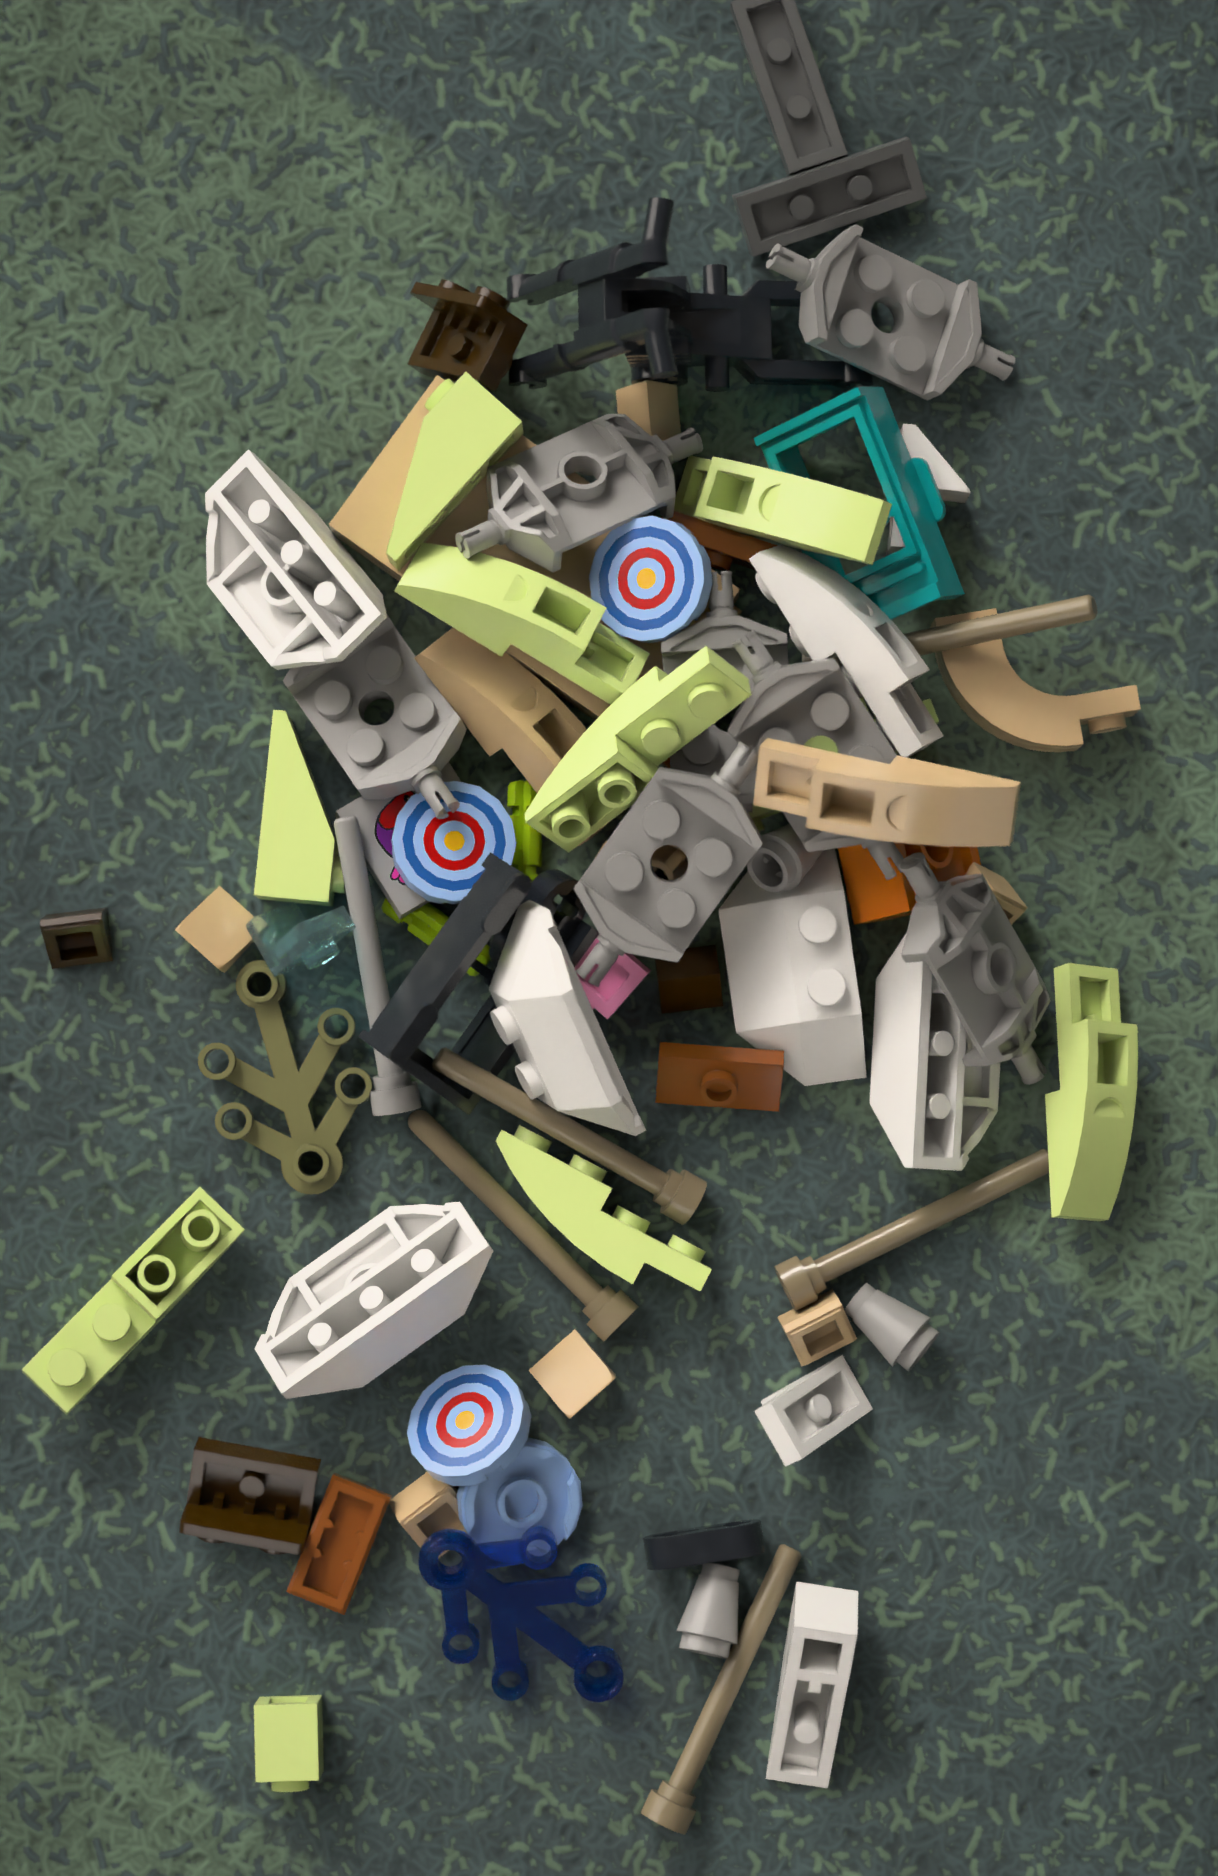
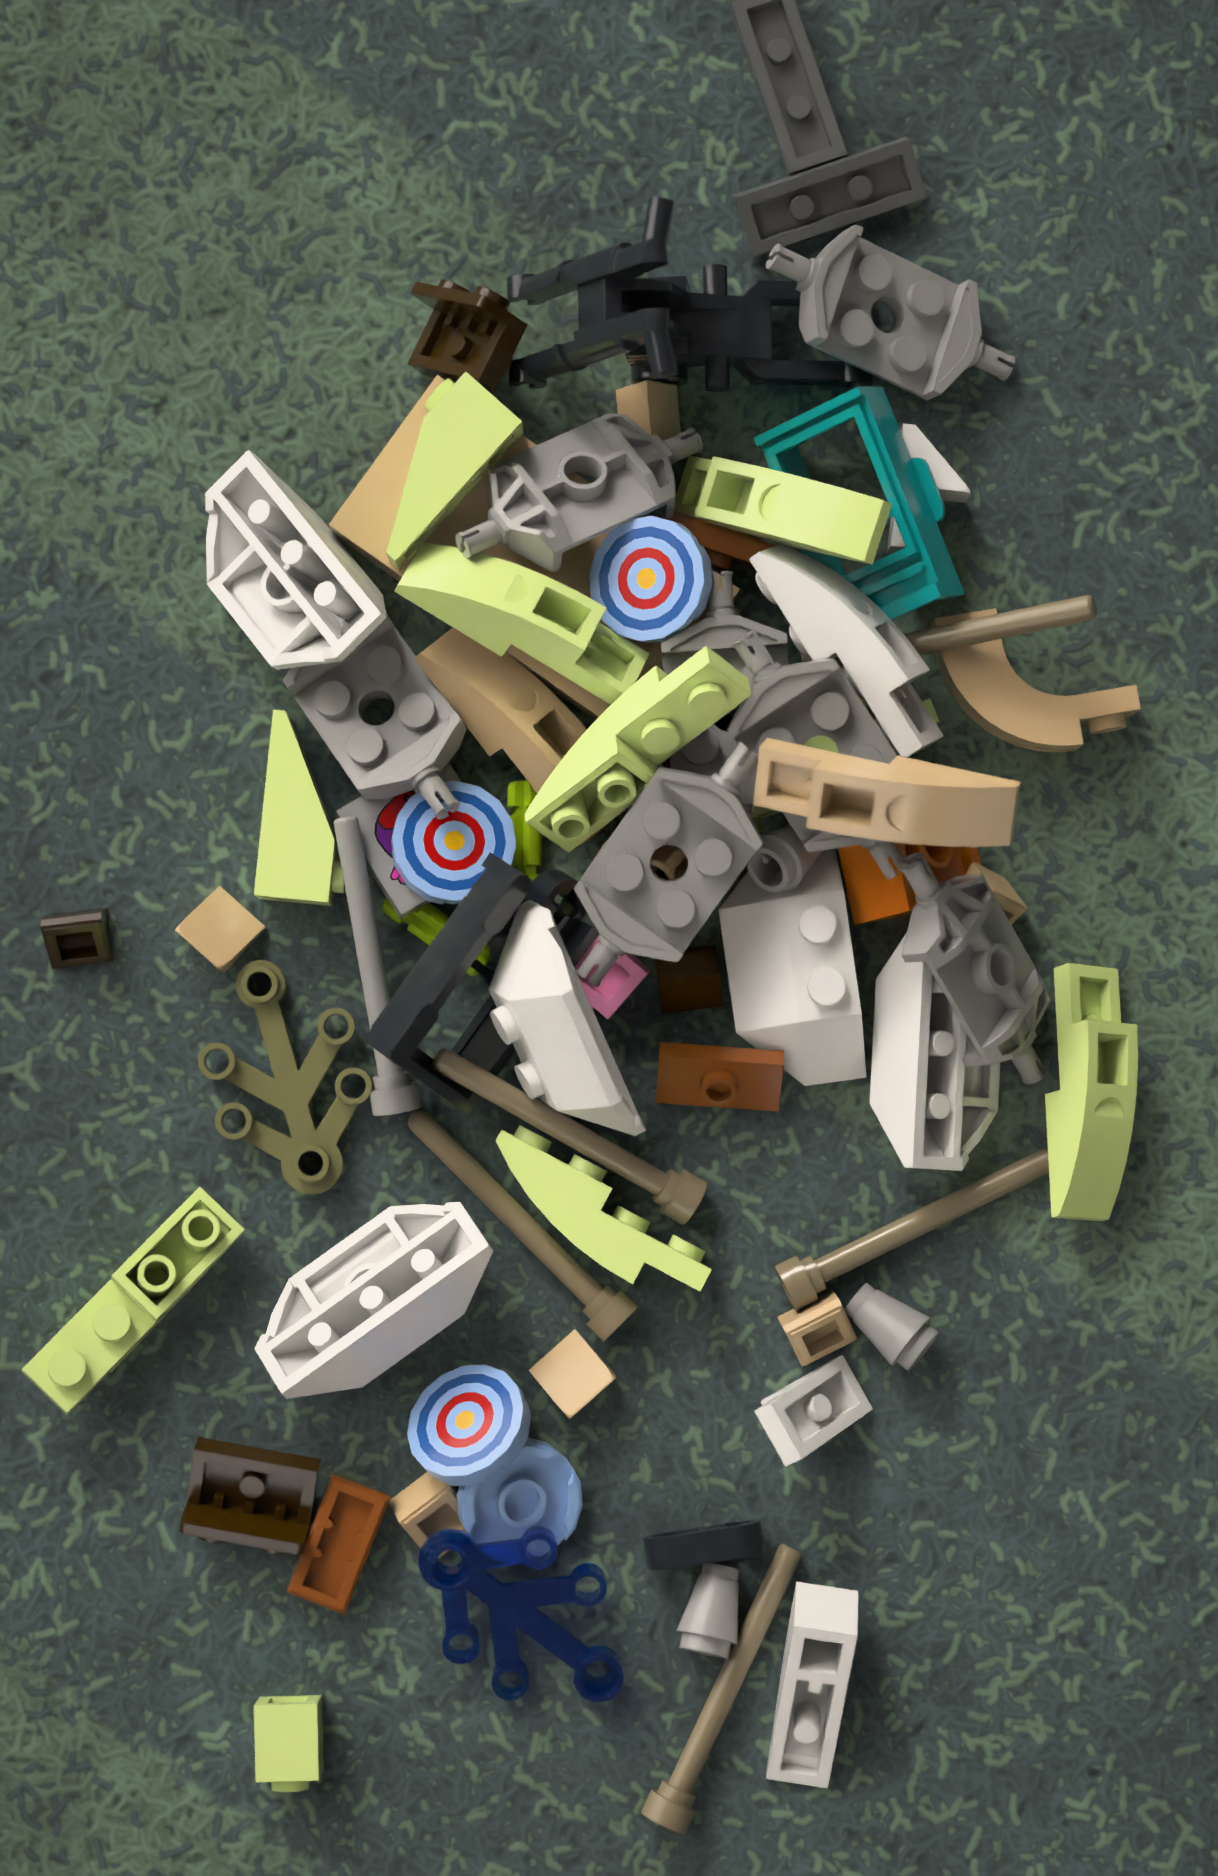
(292, 941): clear light blue bracket -> none

